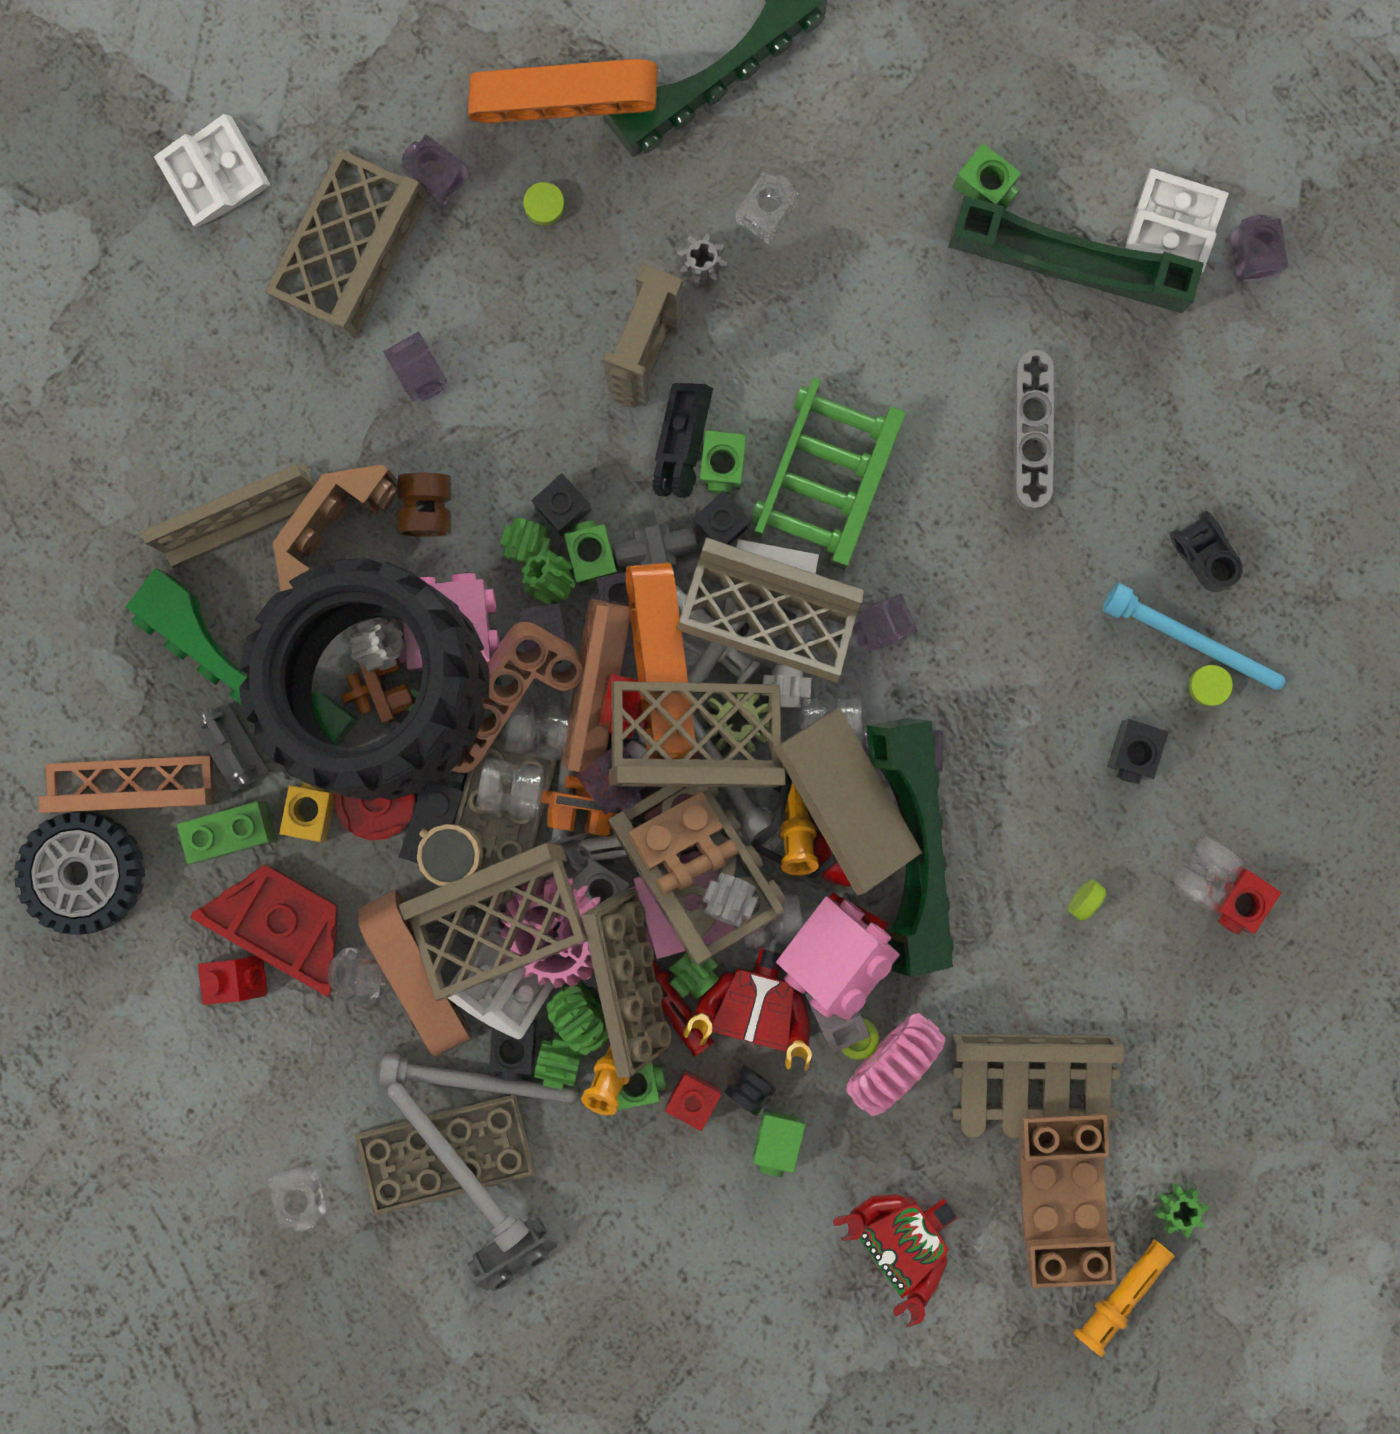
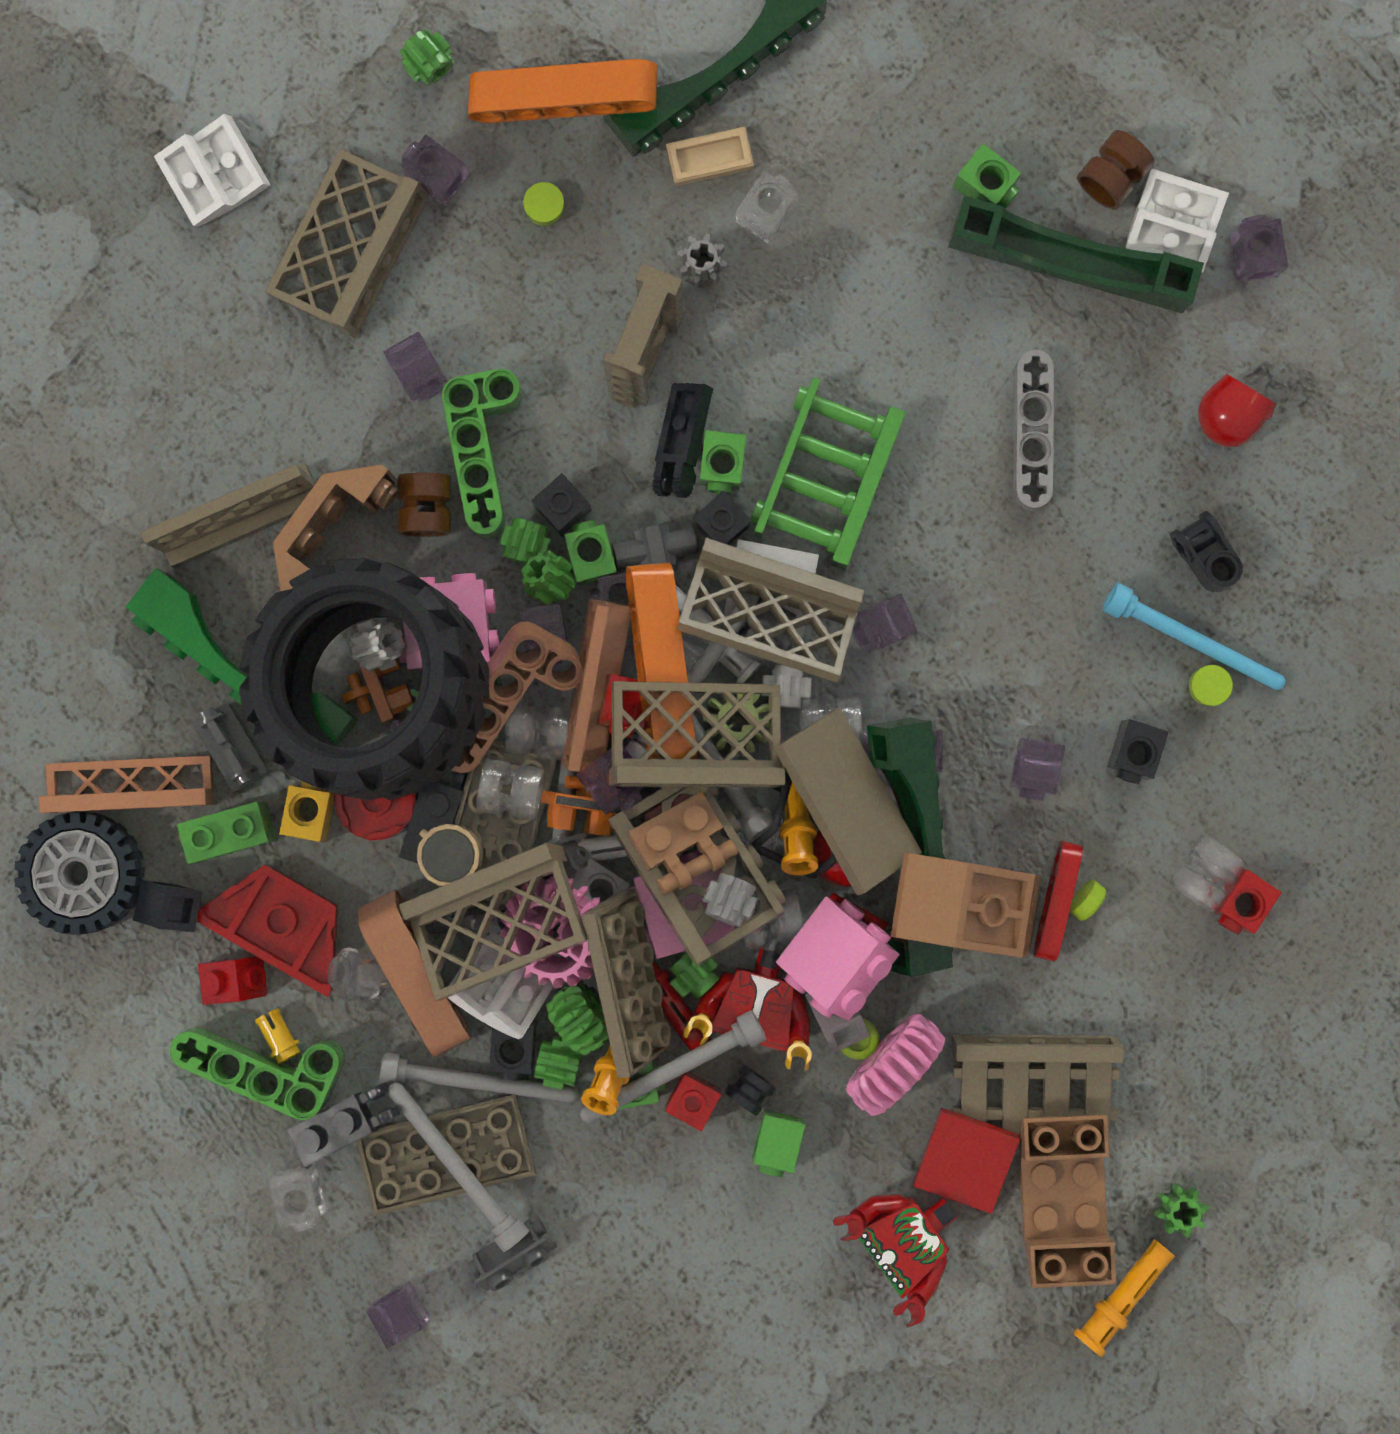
(167, 906): none -> black brick
(253, 1064): none -> bright green beam
(279, 1039): none -> yellow pin
(339, 1125): none -> hinge
(398, 1314): none -> clear purple brick
(426, 57): none -> bright green gear
(481, 455): none -> bright green beam
(710, 156): none -> tan tile
(743, 1033): none -> light grey piece
(966, 905): none -> medium nougat slope
(966, 1160): none -> red tile
(1037, 768): none -> clear purple brick
(1057, 901): none -> red beam
(1121, 163): none -> reddish brown wheel
(1233, 412): none -> red helmet

